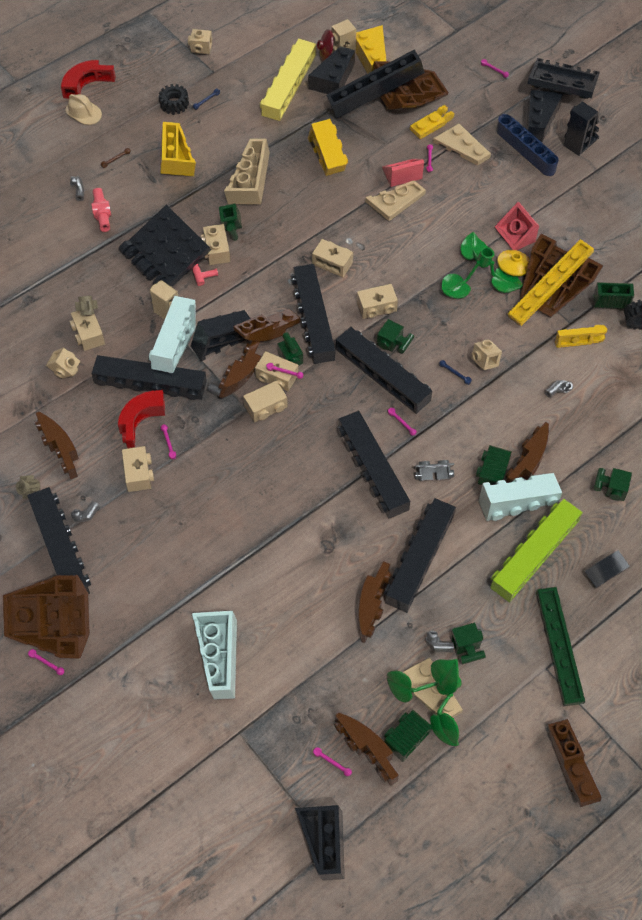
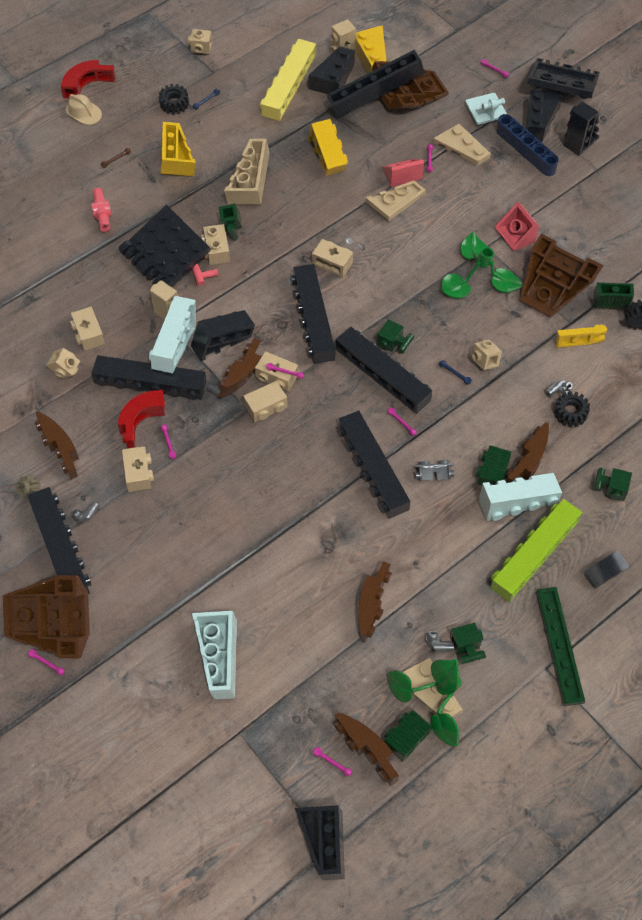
(79, 187): flat silver arm -> none
(86, 305): dark tan gear -> none
(267, 328): reddish brown slope -> none
(290, 349): dark green brick -> none
(325, 45): dark red dish -> none
(377, 301): tan brick -> none
(420, 555): black brick -> none
(431, 122): yellow hinge -> none
(486, 108): none -> light aqua plate
(513, 262): yellow dish -> none
(550, 282): yellow tile -> none
(572, 763): reddish brown slope -> none
(574, 400): none -> black tyre

